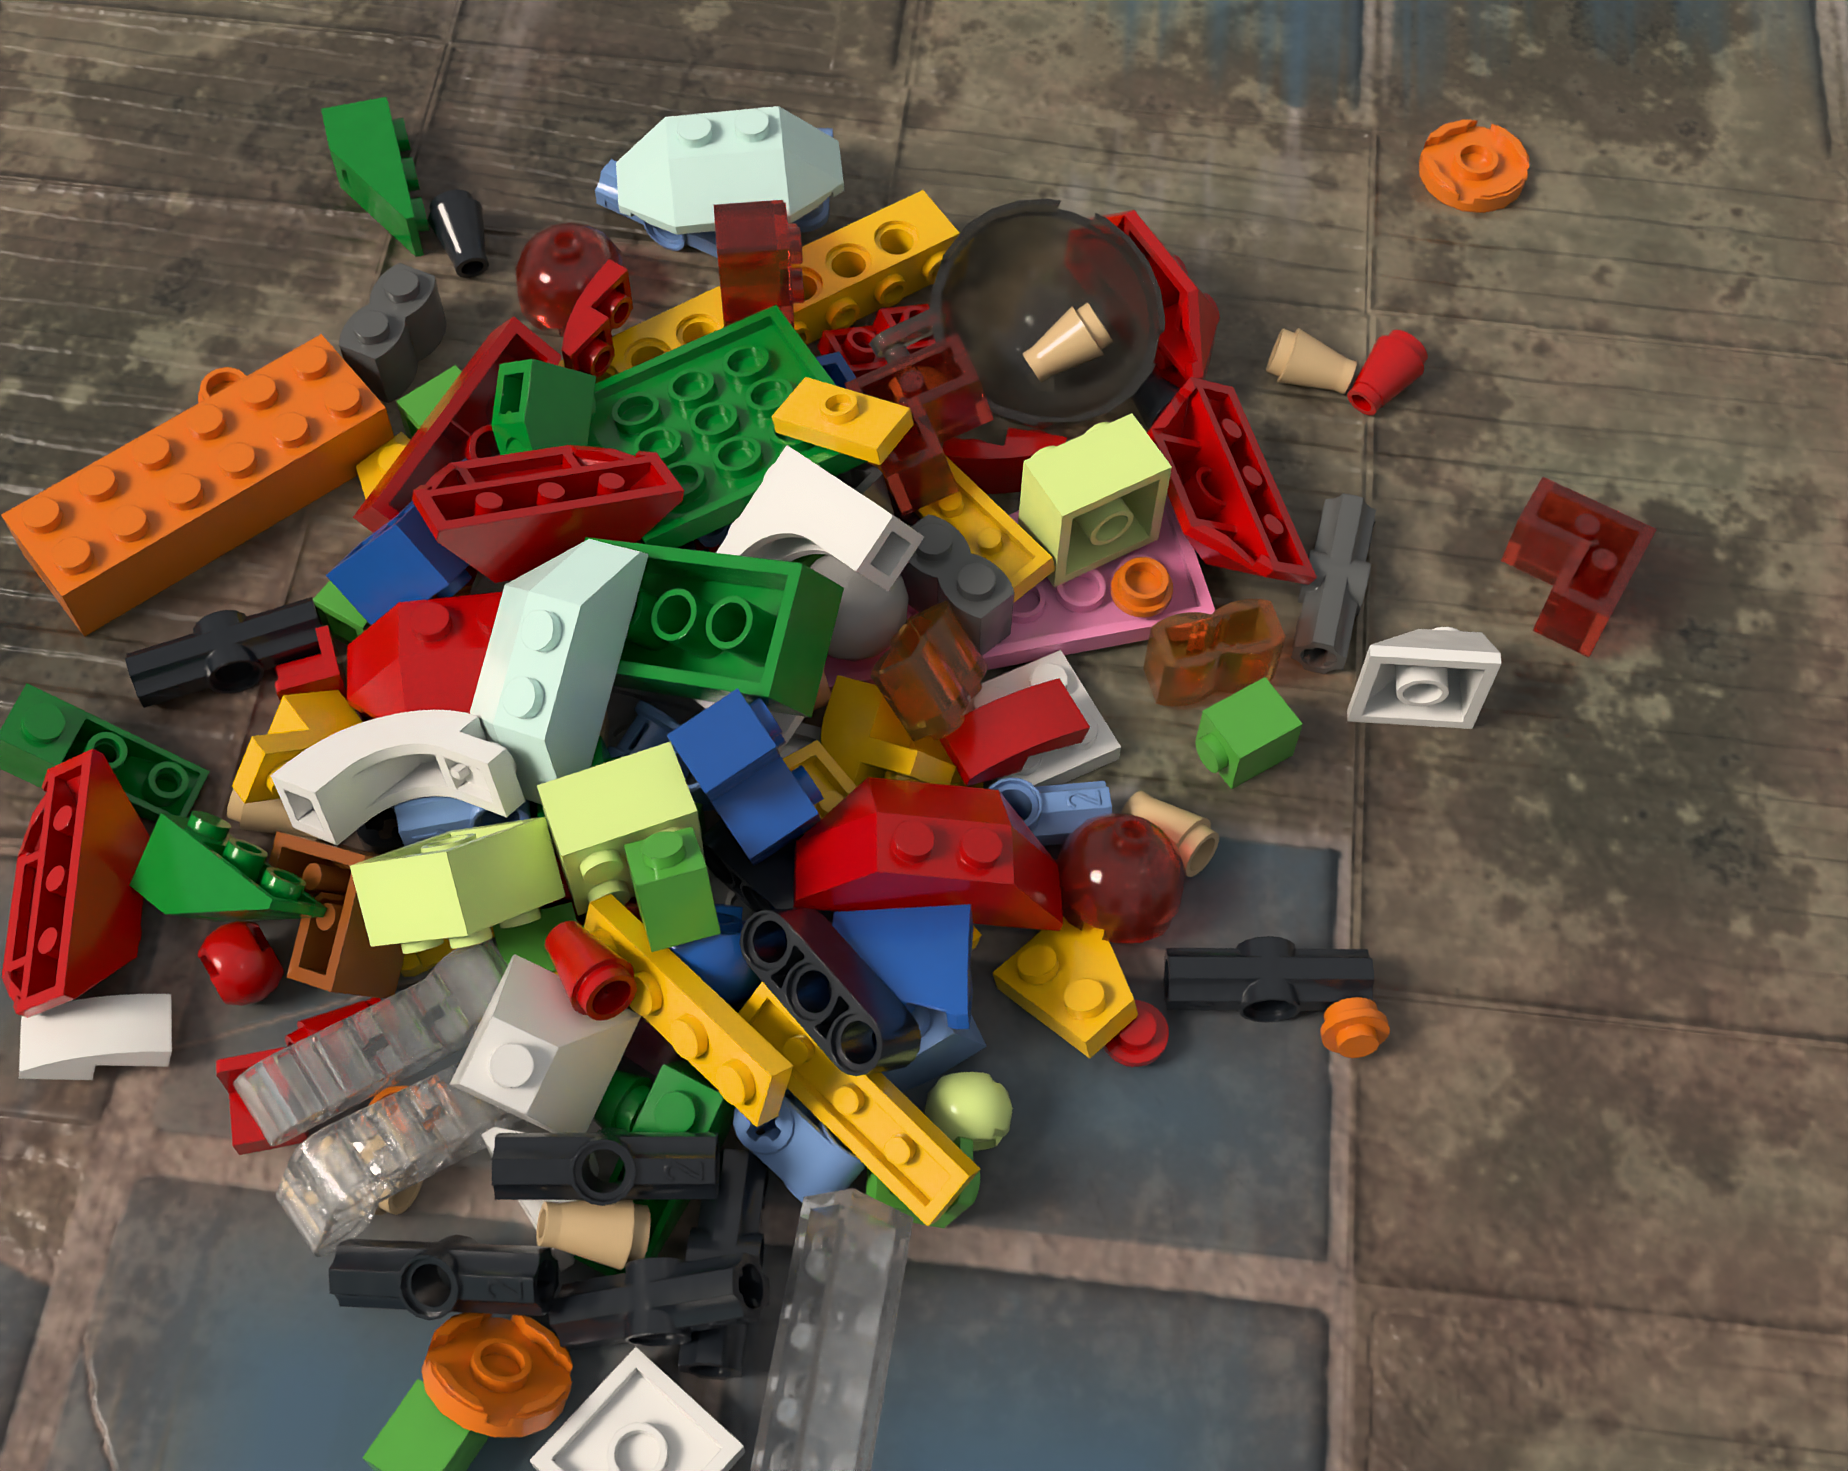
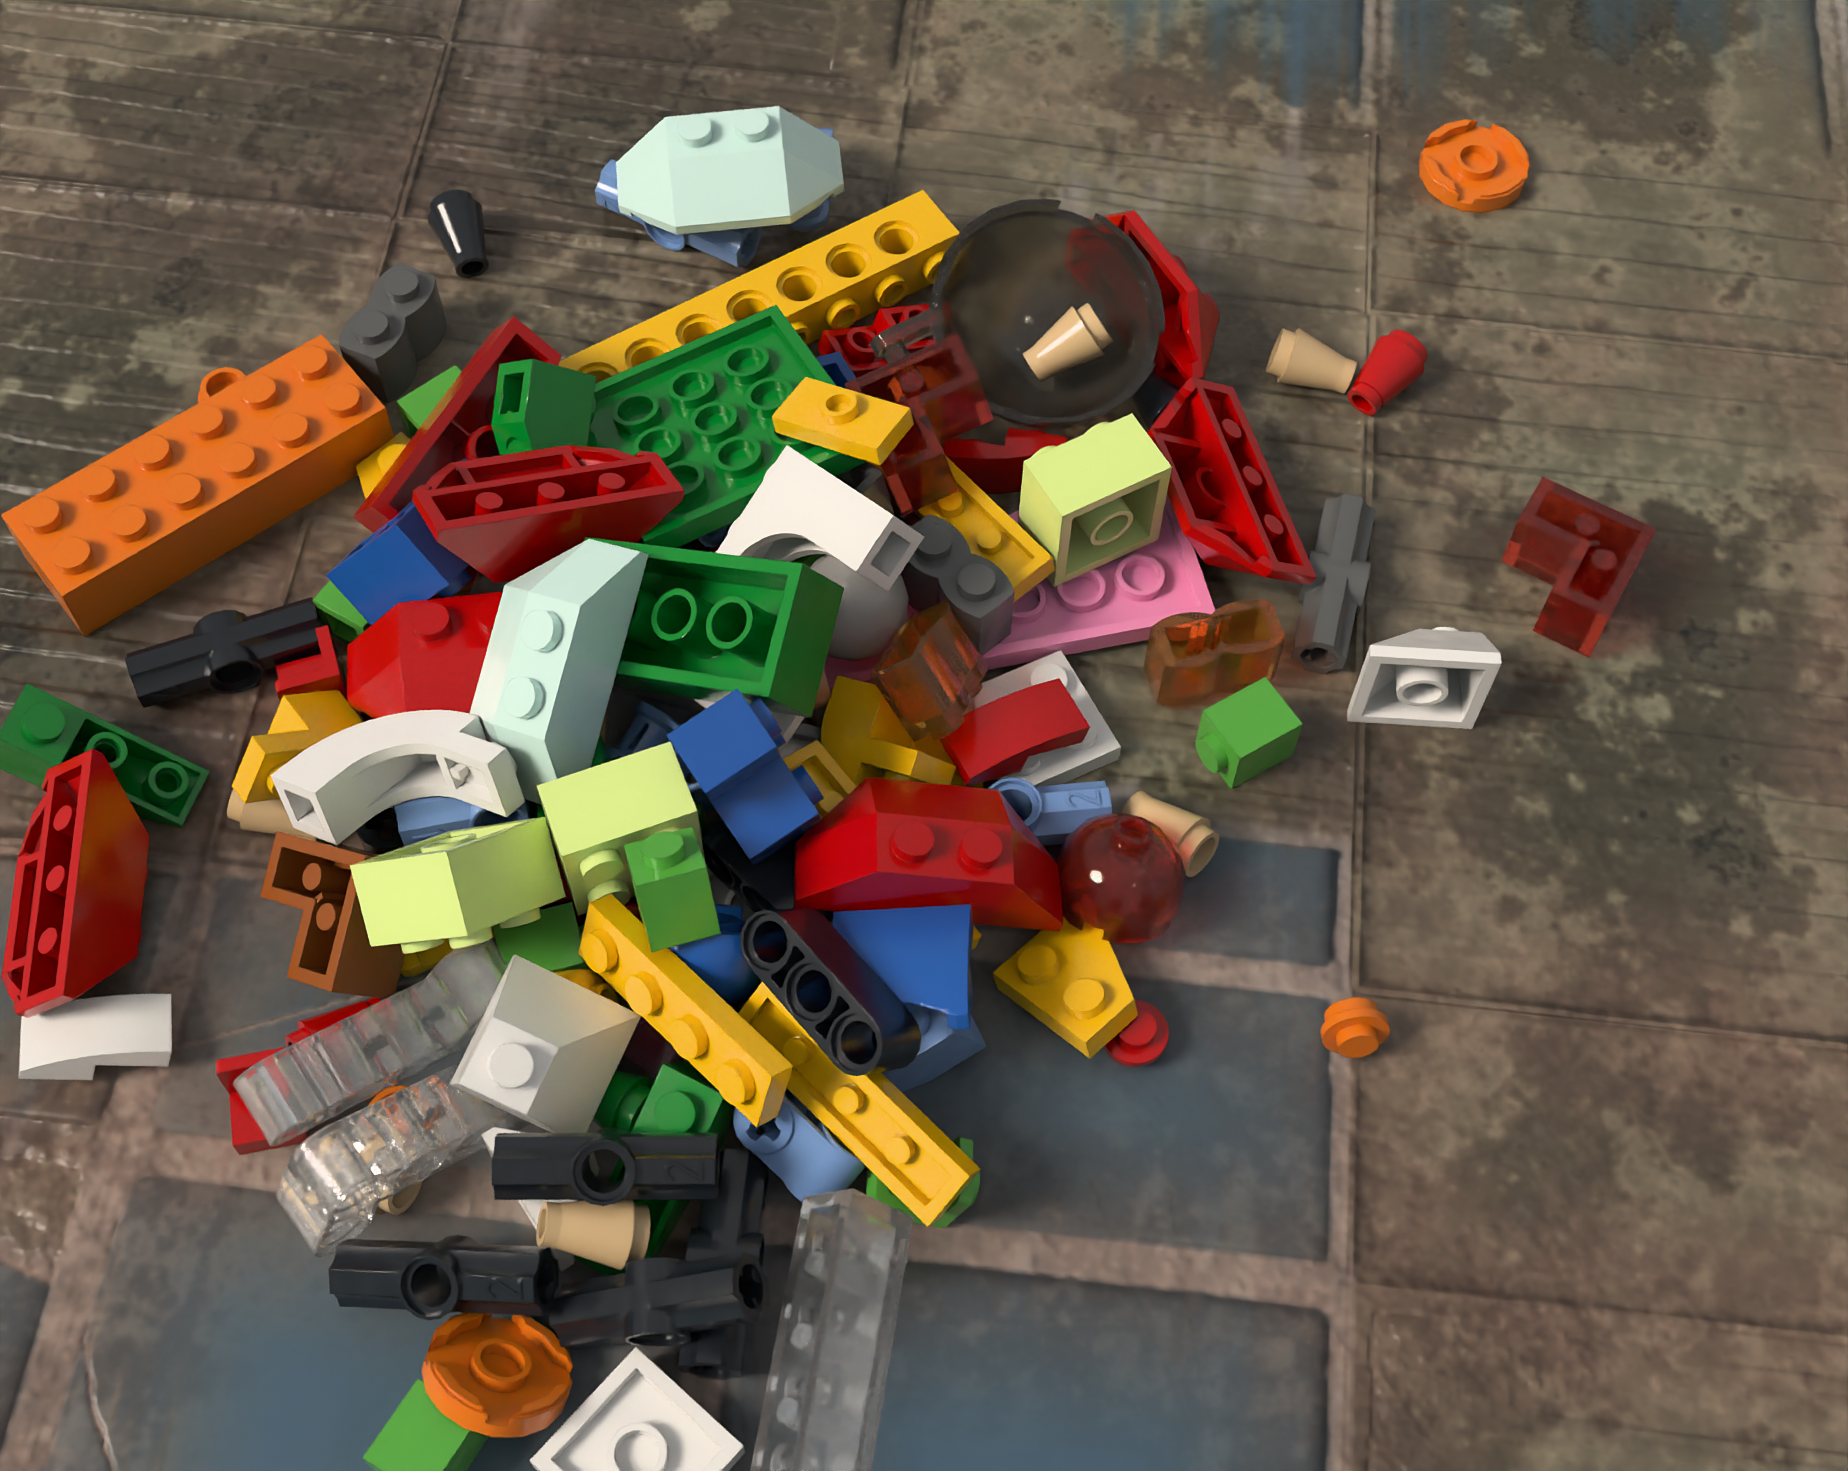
(209, 875): green slope -> none
(241, 963): red piece -> none
(370, 167): green slope -> none
(558, 268): clear red cylinder -> none
(592, 973): red cone -> none
(599, 310): red slope -> none
(757, 258): clear red brick -> none
(970, 1108): yellowish green piece -> none
(1142, 587): orange plate -> none
(1265, 978): black piece -> none

